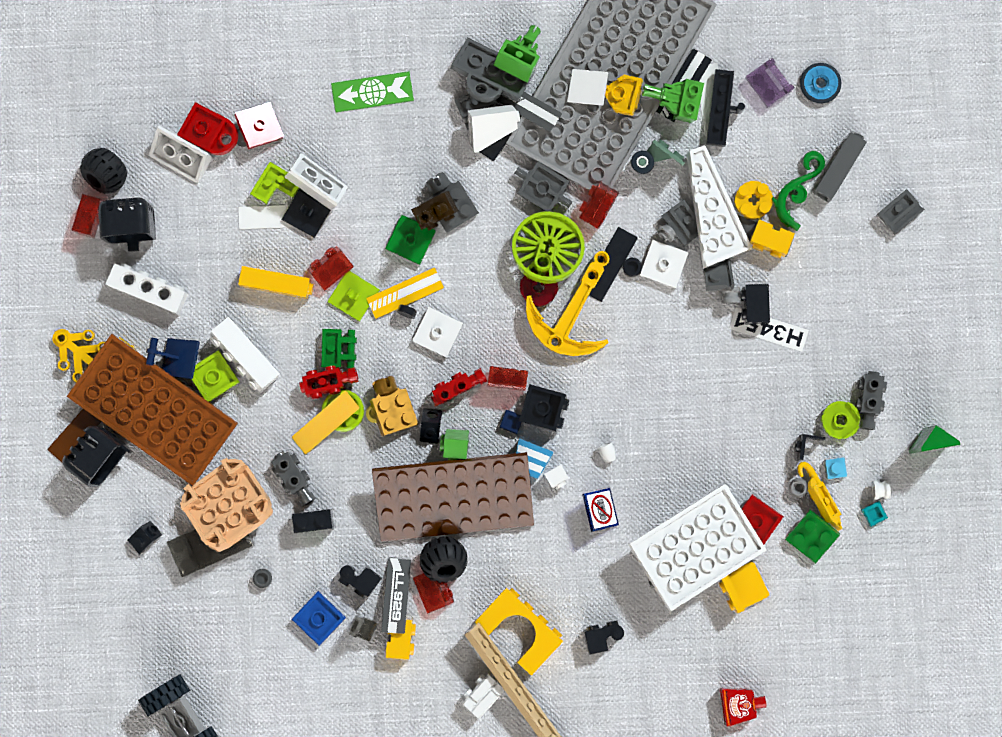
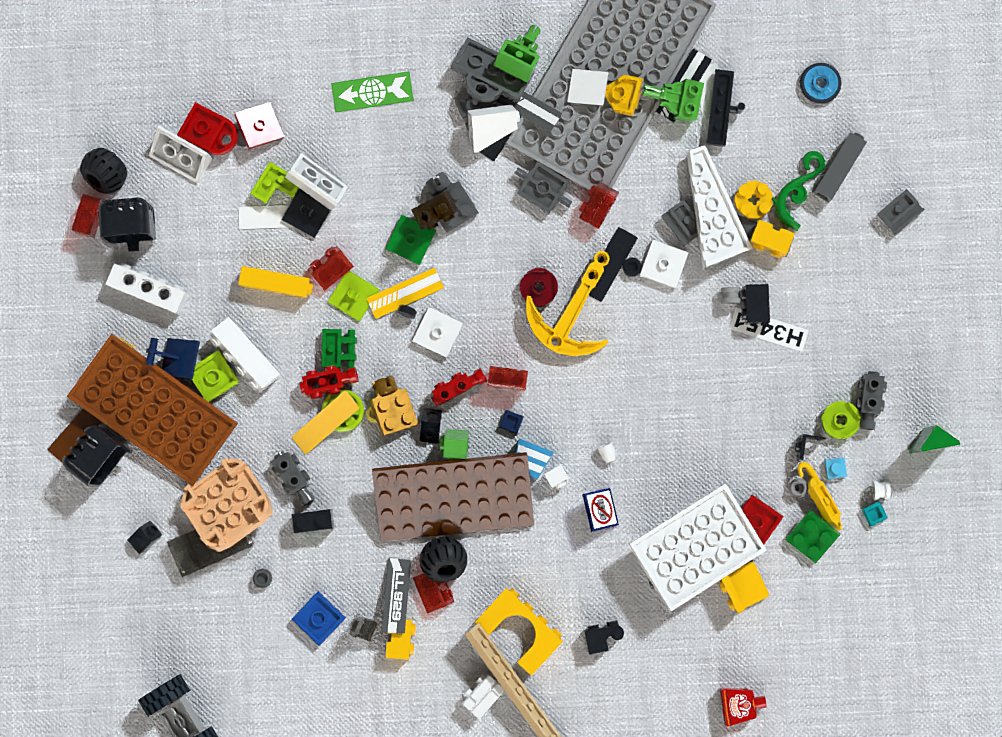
(79, 352): yellow plant -> none
(363, 583): black brick -> none
(544, 408): black plate -> none
(557, 250): lime piece -> none
(644, 161): plate -> none
(666, 233): light grey plate -> none
(719, 276): dark grey plate -> none
(765, 87): clear purple plate -> none

